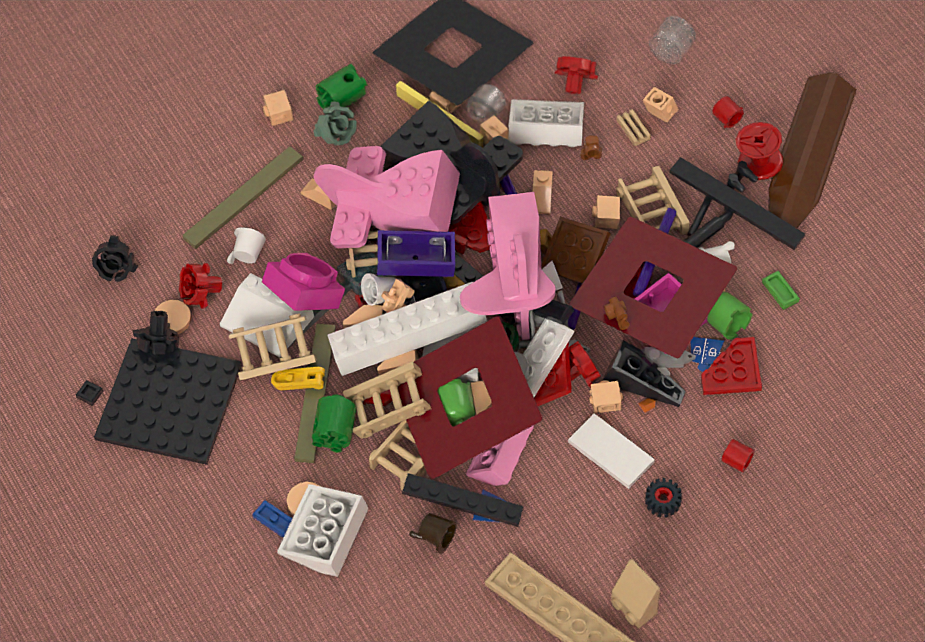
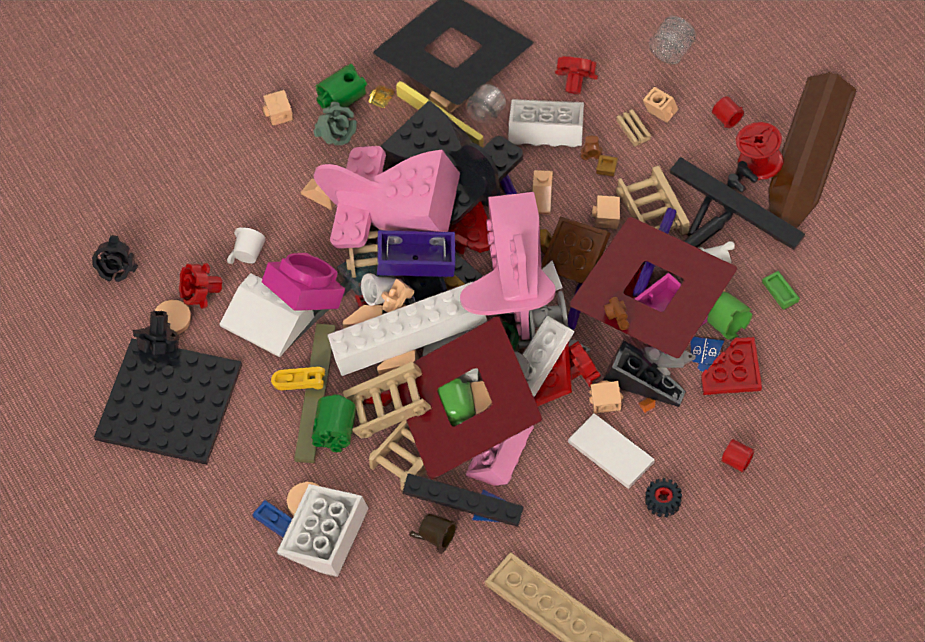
(89, 393): black tile -> none
(242, 197): olive tile -> none
(267, 365): tan fence -> none
(381, 96): none -> clear yellow slope
(492, 128): light nougat head -> none
(555, 311): black tile -> none
(606, 165): none -> pearl gold plate
(636, 595): tan slope -> none

